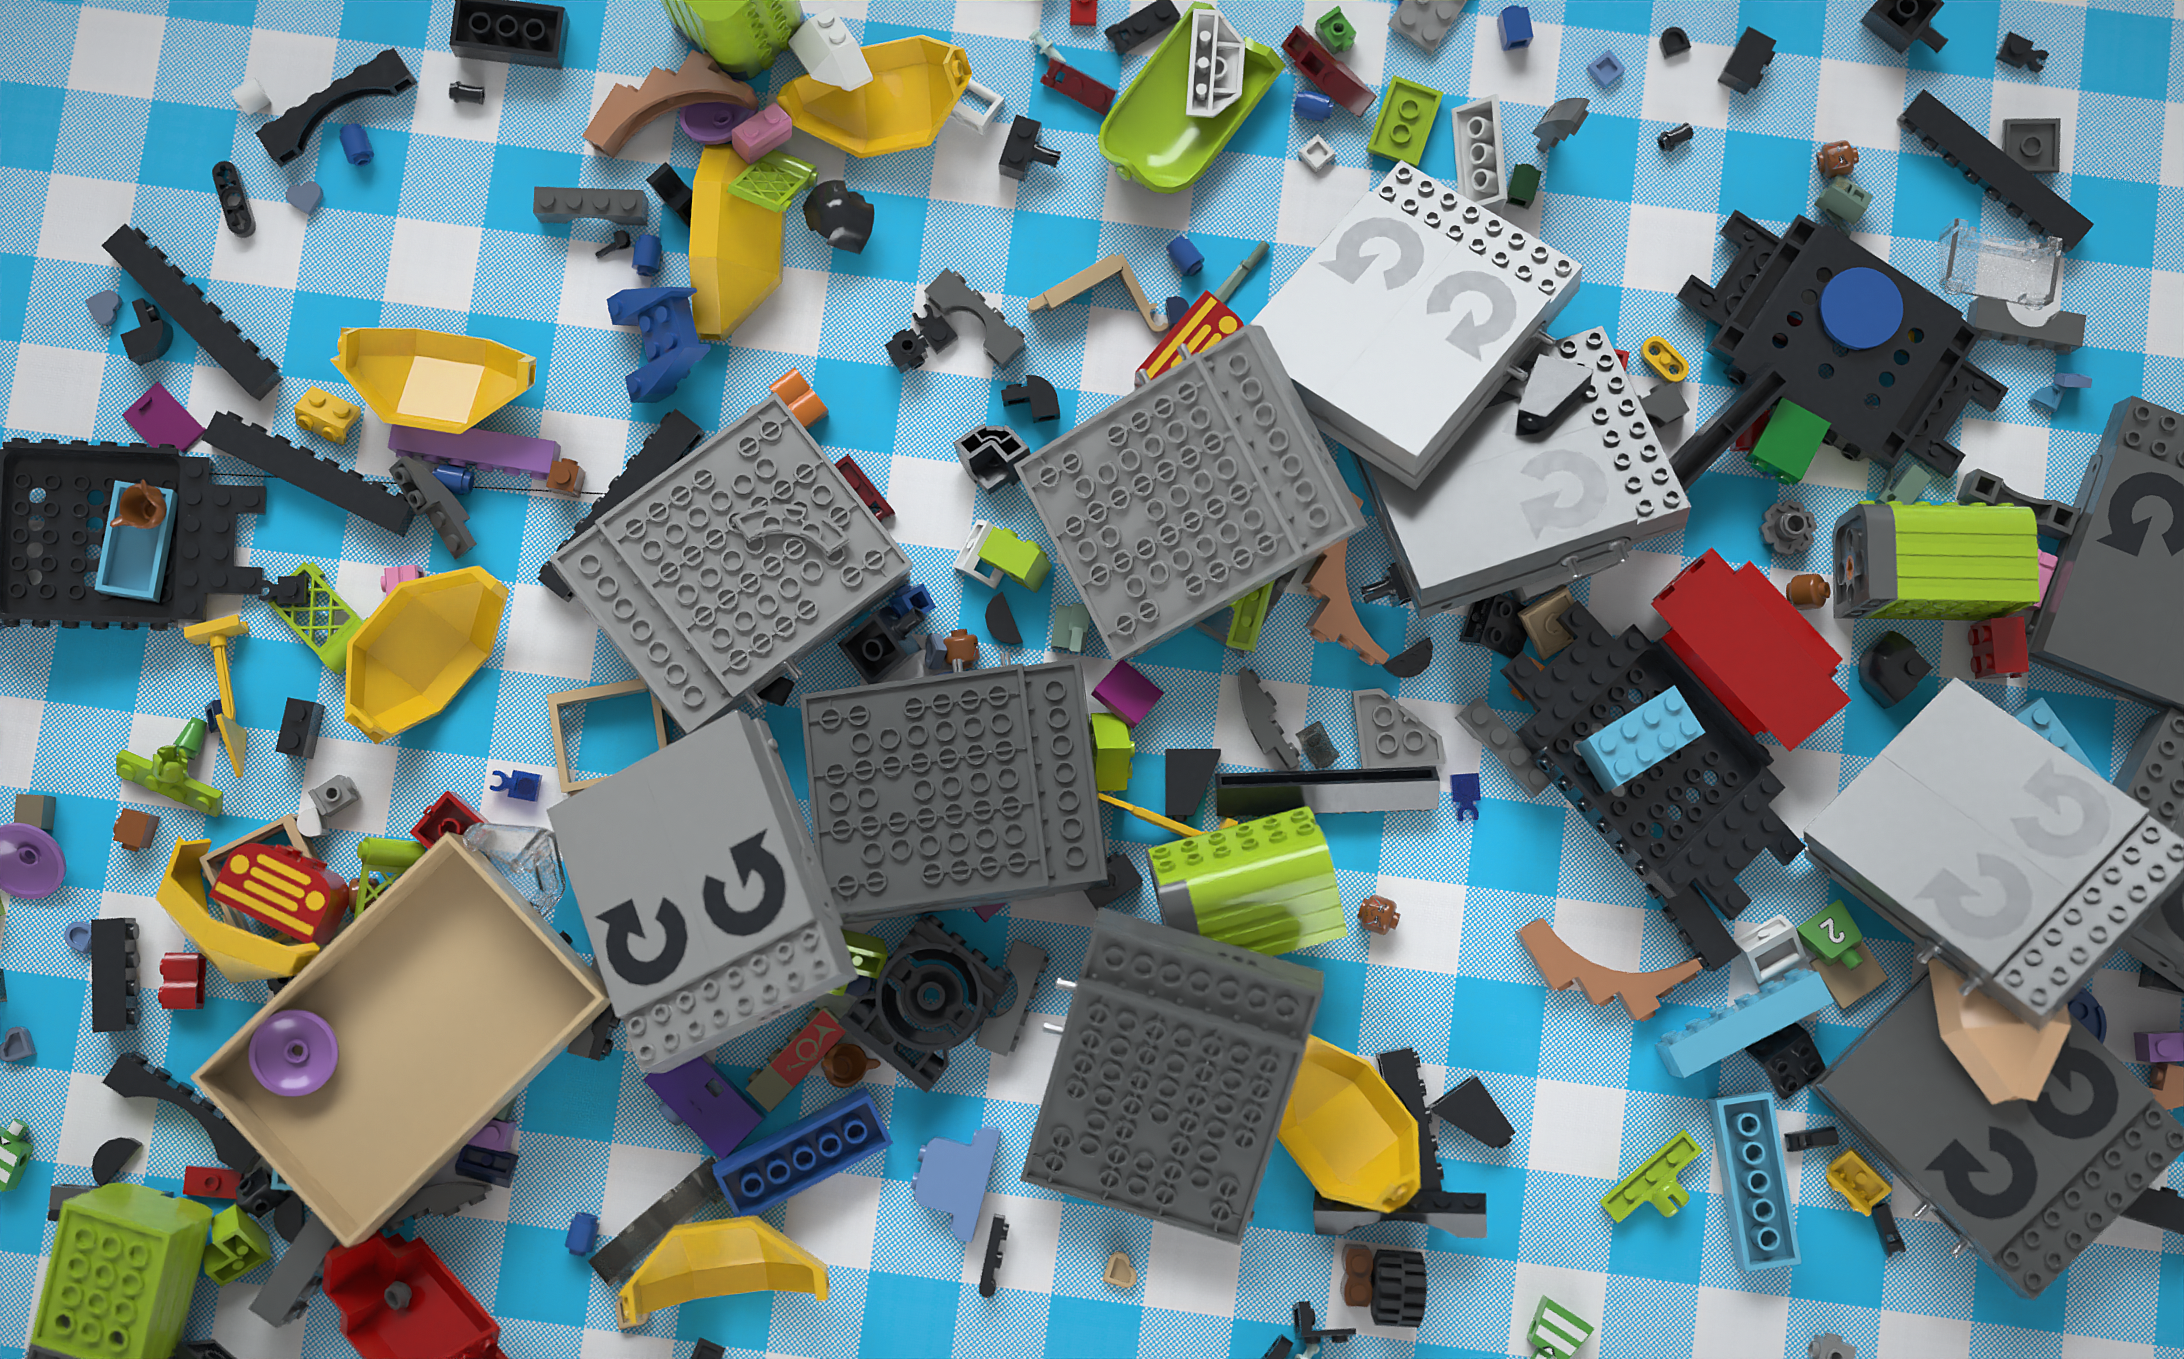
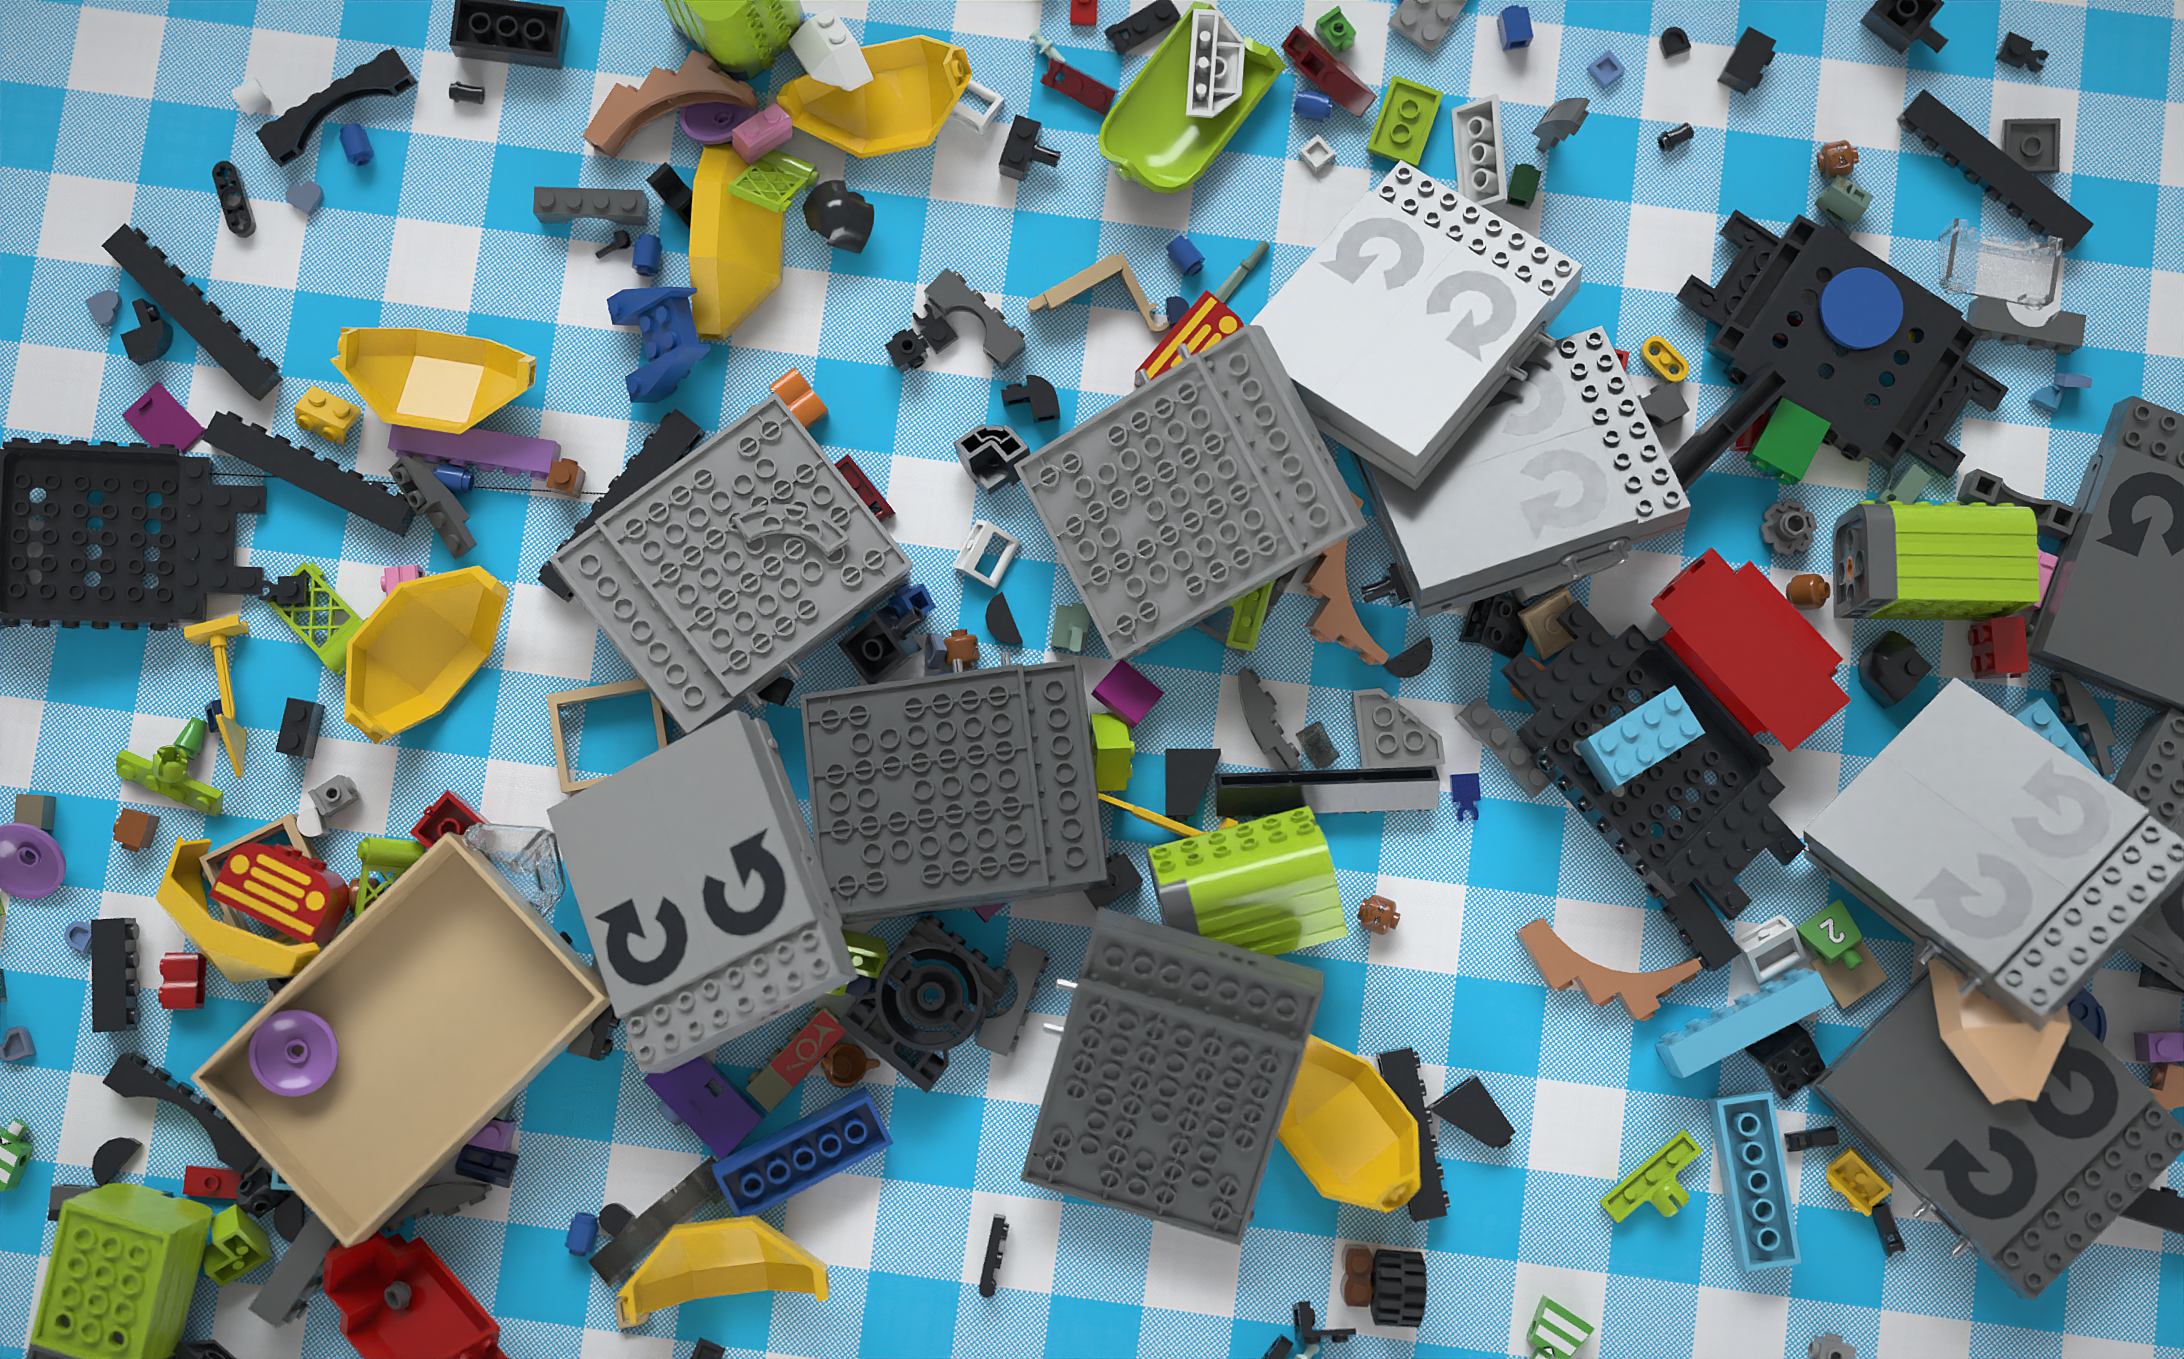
(133, 557): medium azure piece -> none
(141, 507): dark orange hair -> none
(521, 785): clear blue plate -> none
(614, 1218): none -> black tile
(956, 1177): medium blue brick -> none
(1018, 559): lime brick -> none
(1119, 1270): tan tile -> none
(1454, 1212): black arch -> none
(1551, 391): slope -> none
(2081, 710): none -> dark grey slope

